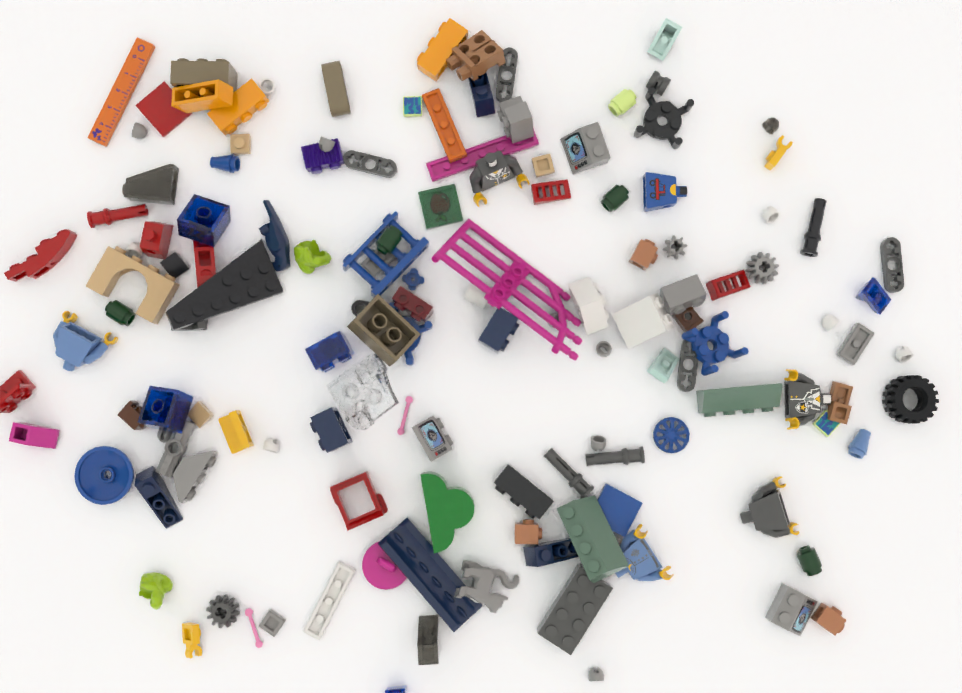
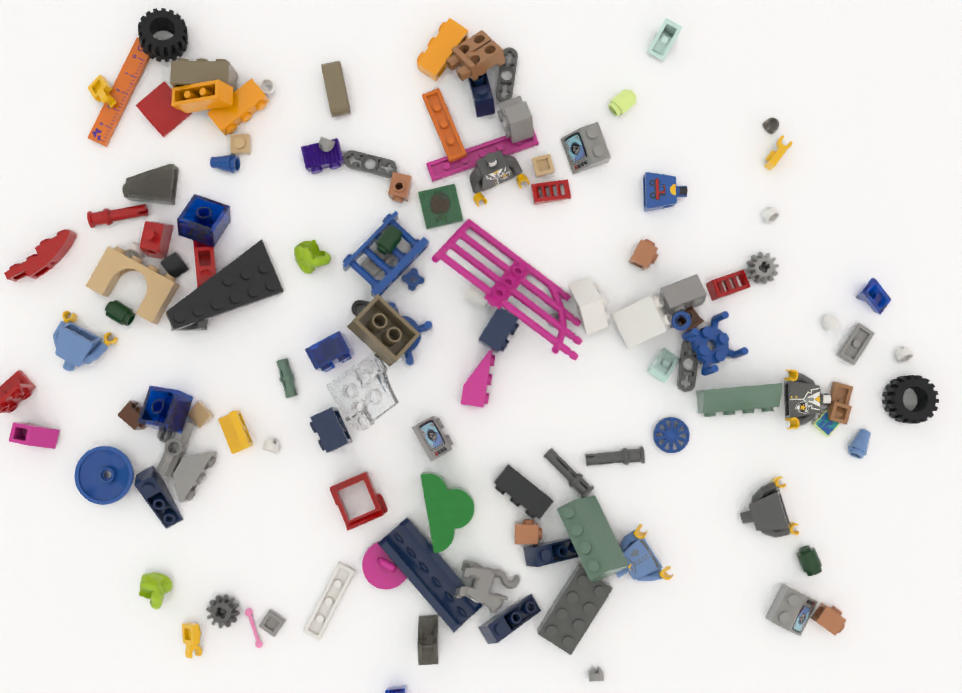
(100, 91): none -> yellow plate
(139, 131): light grey hinge -> none
(163, 21): none -> black tyre
(276, 239): dark blue animal -> none
(286, 378): none -> sand green pin
(400, 187): none -> nougat brick
(401, 431): bright pink hinge -> none
(412, 106): tile -> none
(417, 307): dark red plate -> none
(475, 387): none -> dark pink slope
(509, 620): none -> dark blue slope
(598, 443): light grey hinge -> none
(606, 345): light grey hinge -> none
(615, 198): dark green brick -> none
(618, 508): blue slope -> none
(658, 82): dark grey wheel -> none
(667, 110): black plate -> none
(671, 252): light grey gear -> none
(676, 318): none -> blue cone
(813, 235): black pin -> none
(899, 278): dark grey beam -> none

